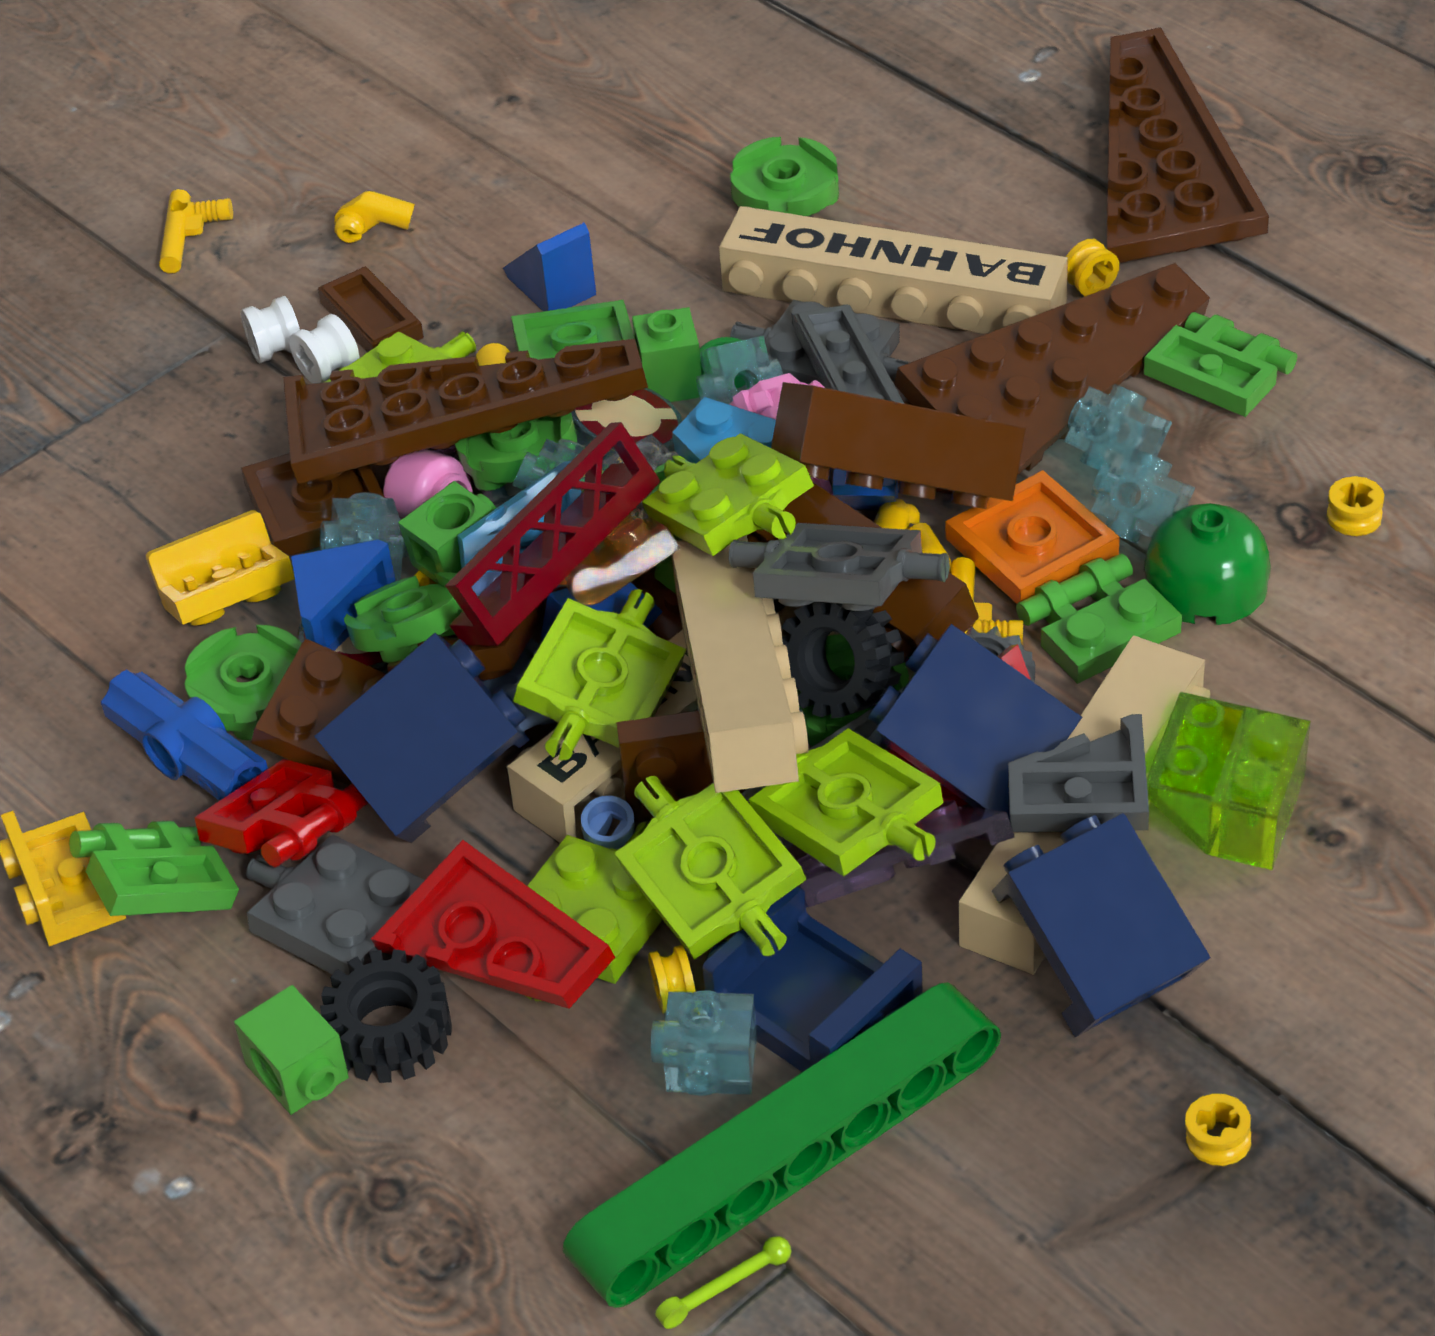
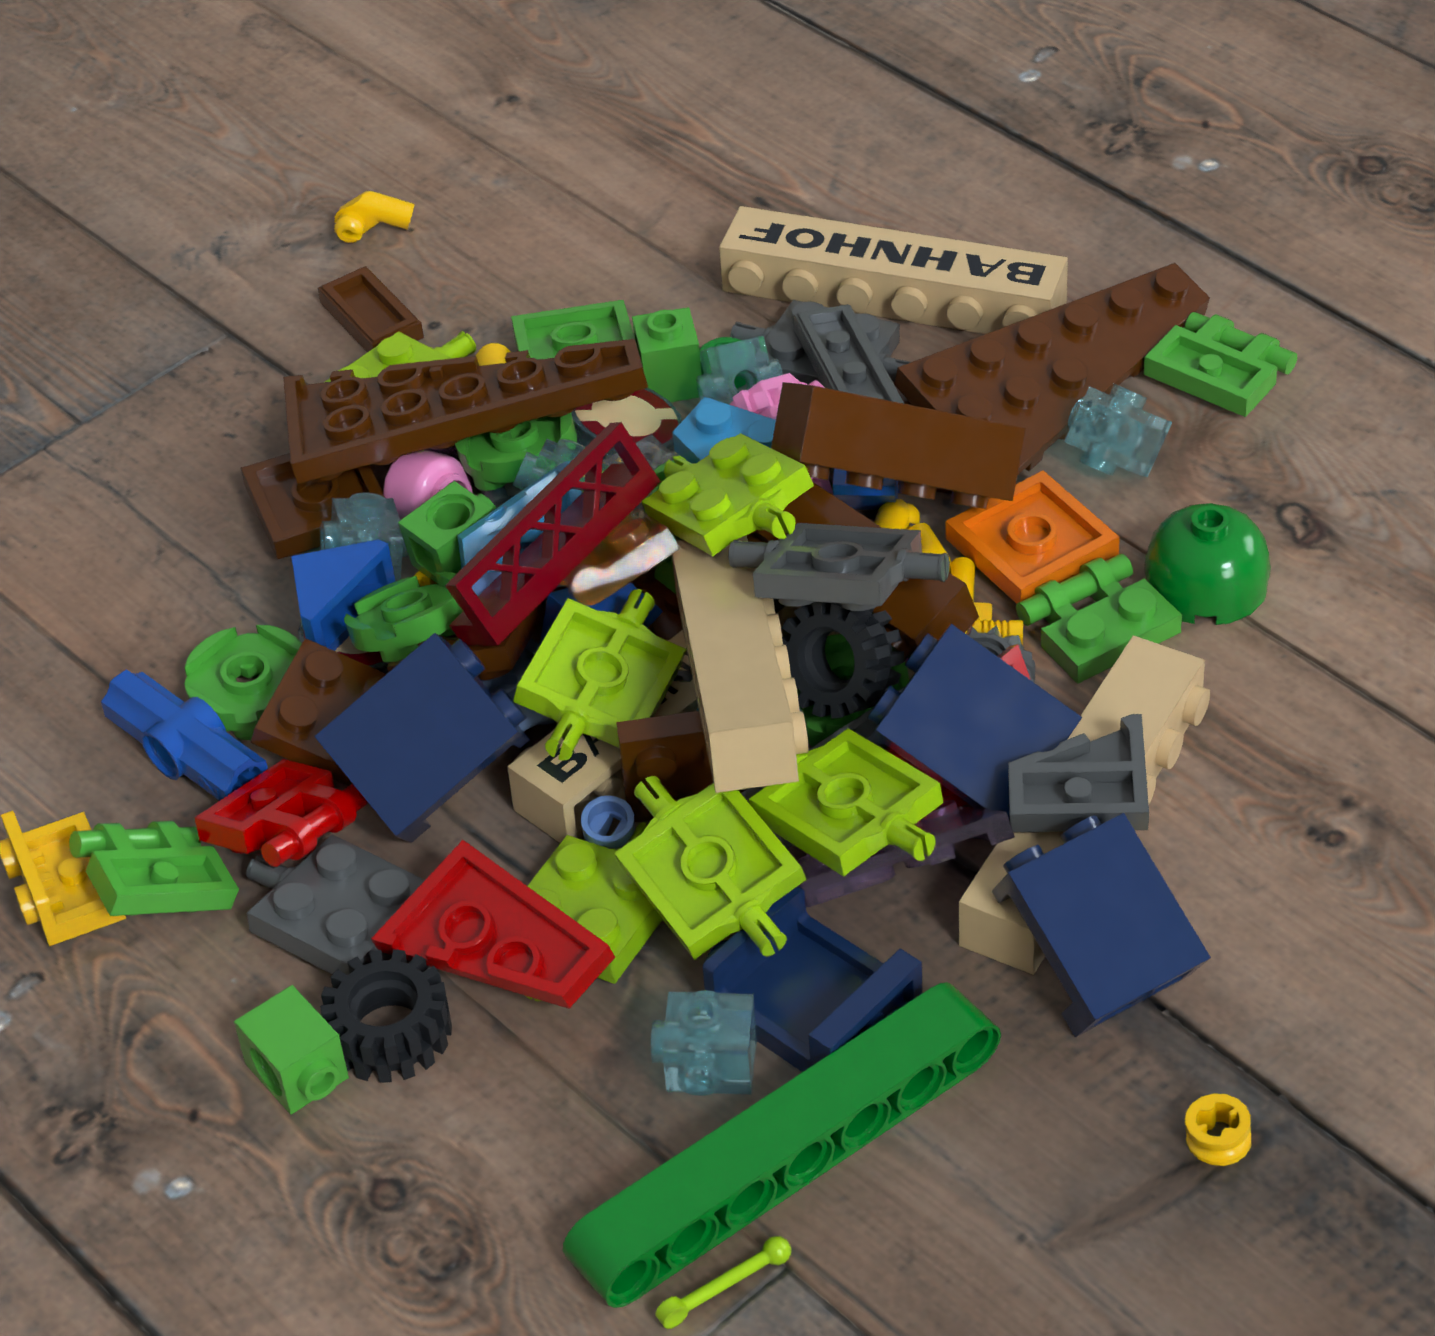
(187, 219): yellow hose -> none
(218, 569): yellow bracket -> none
(269, 328): white wheel -> none
(323, 349): white wheel -> none
(556, 270): blue slope -> none
(670, 974): yellow bush -> none
(785, 176): bright green plate -> none
(1091, 267): yellow bush -> none
(1116, 492): clear light blue brick -> none
(1167, 160): reddish brown wing -> none
(1230, 777): clear neon green slope -> none
(1355, 519): yellow bush -> none

